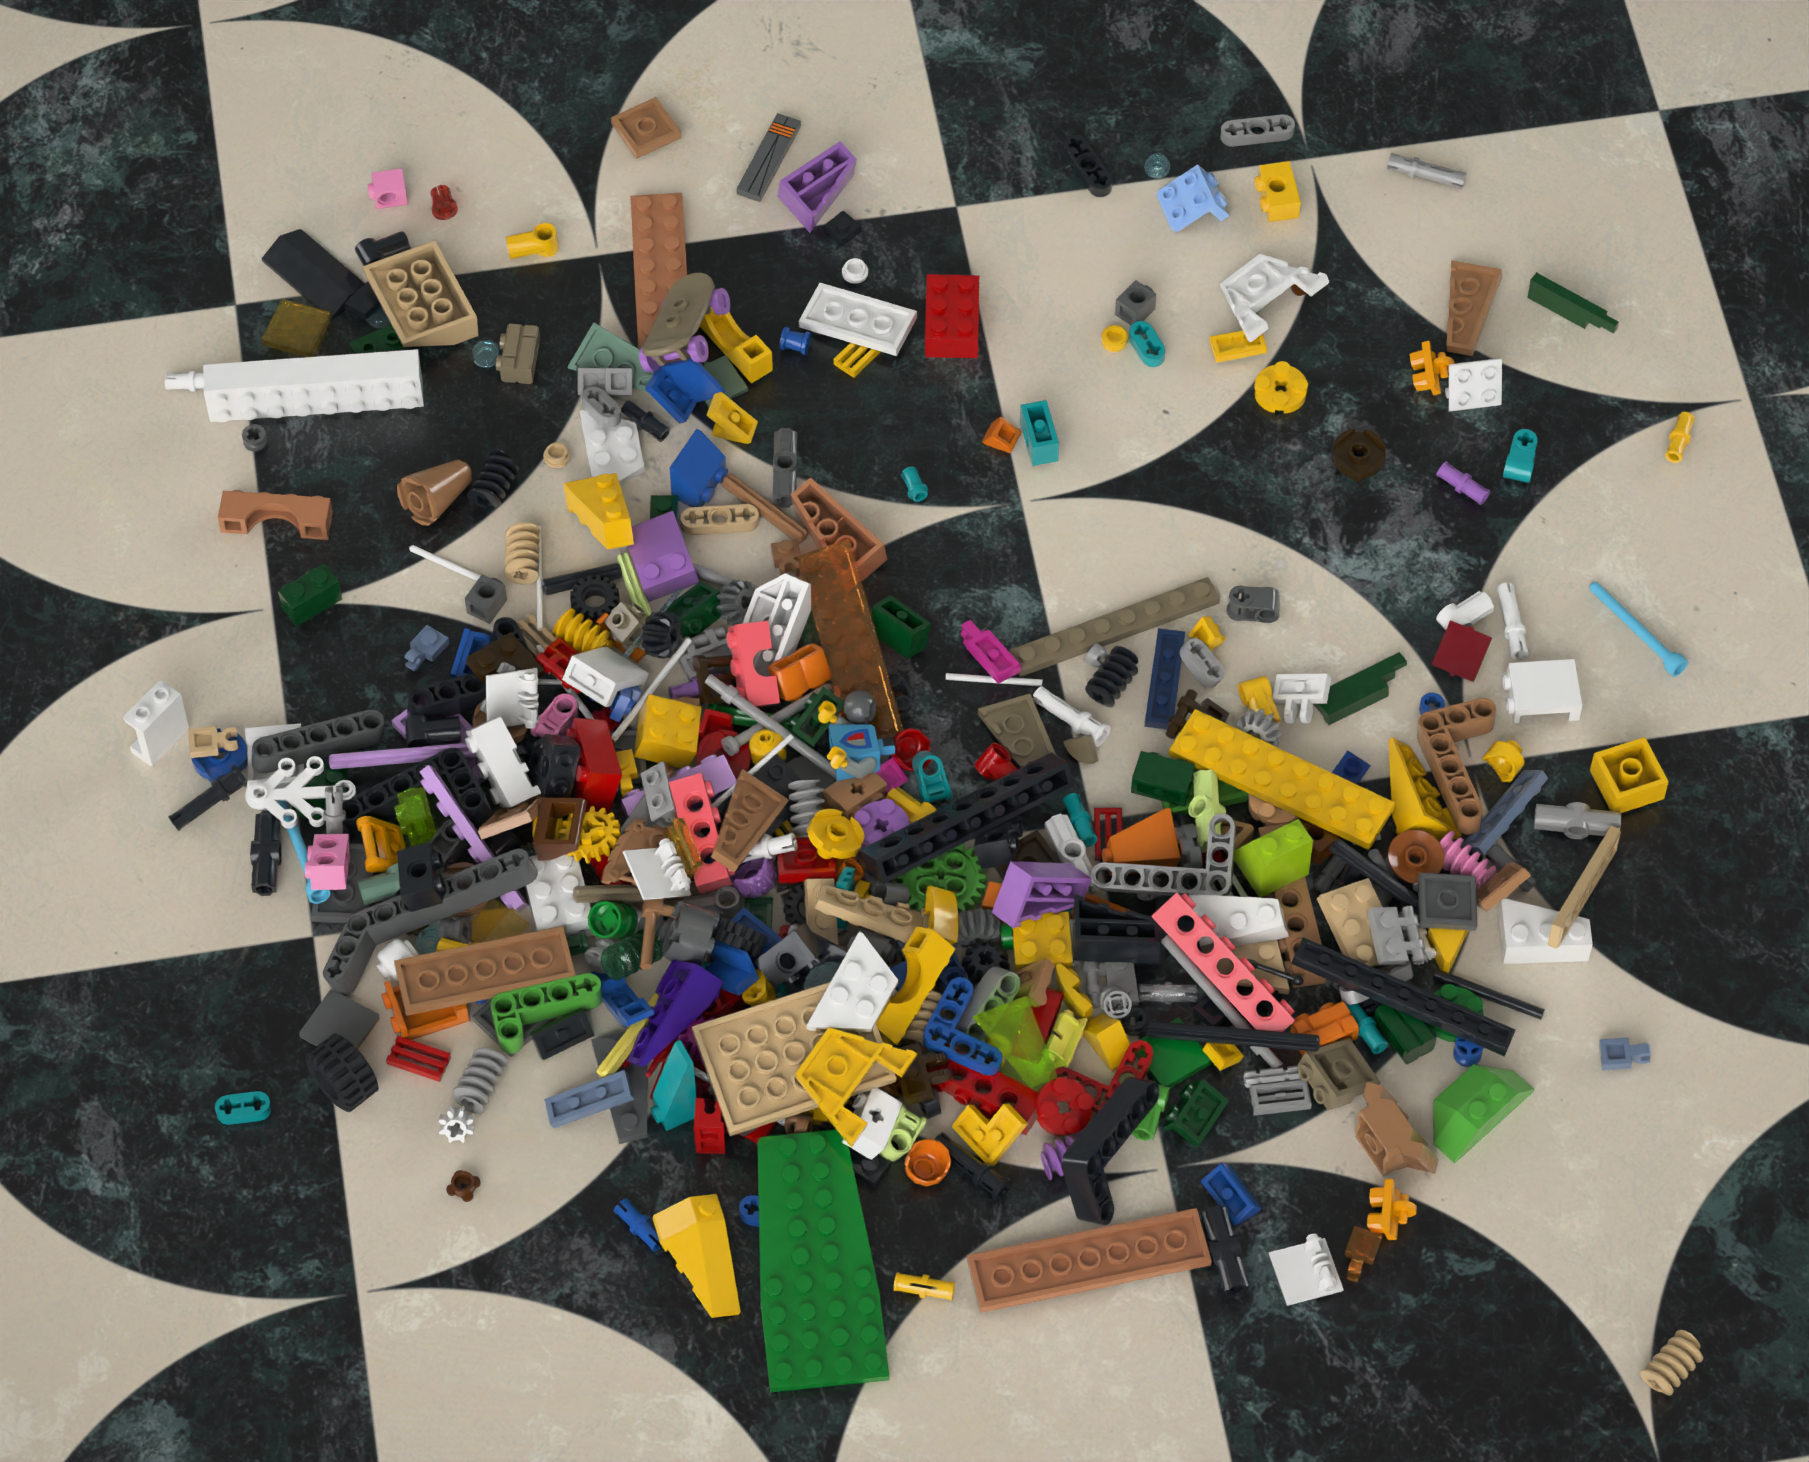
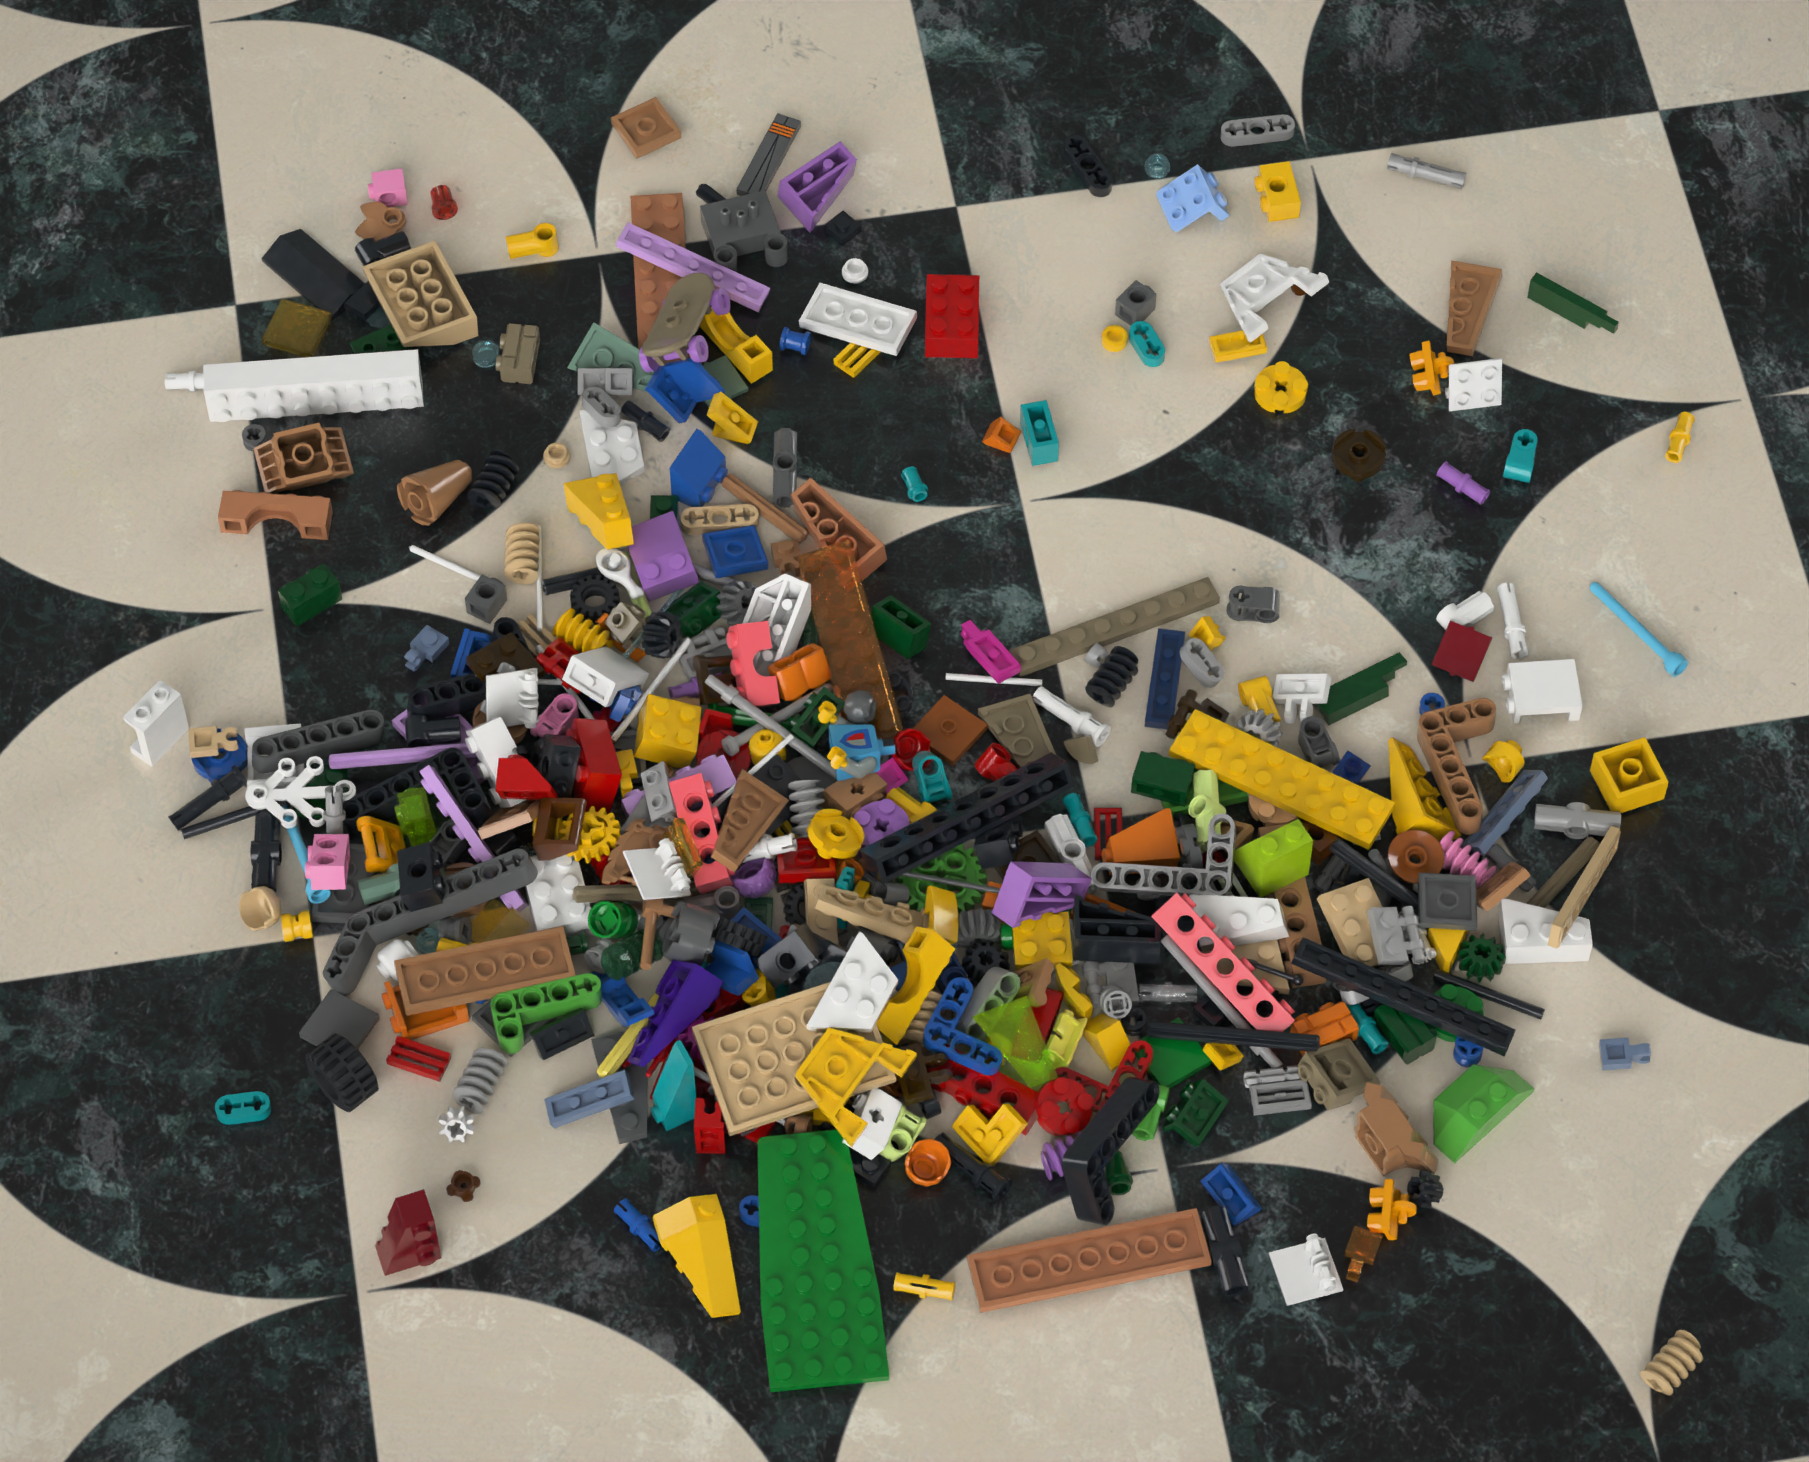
(223, 820): none -> black bar
(260, 908): none -> tan hair
(296, 925): none -> yellow wheel
(303, 458): none -> medium nougat slope
(377, 221): none -> medium nougat plate
(409, 1236): none -> dark red wedge
(521, 780): none -> red slope
(617, 567): none -> white piece
(684, 262): none -> lavender plate
(735, 551): none -> blue plate
(741, 227): none -> dark grey piece
(950, 730): none -> dark orange plate
(951, 882): none -> dark grey piece
(1118, 1175): none -> dark green cone
(1318, 748): none -> dark grey piece
(1425, 1189): none -> black gear
(1481, 957): none -> dark green gear
(1565, 873): none -> dark tan axle

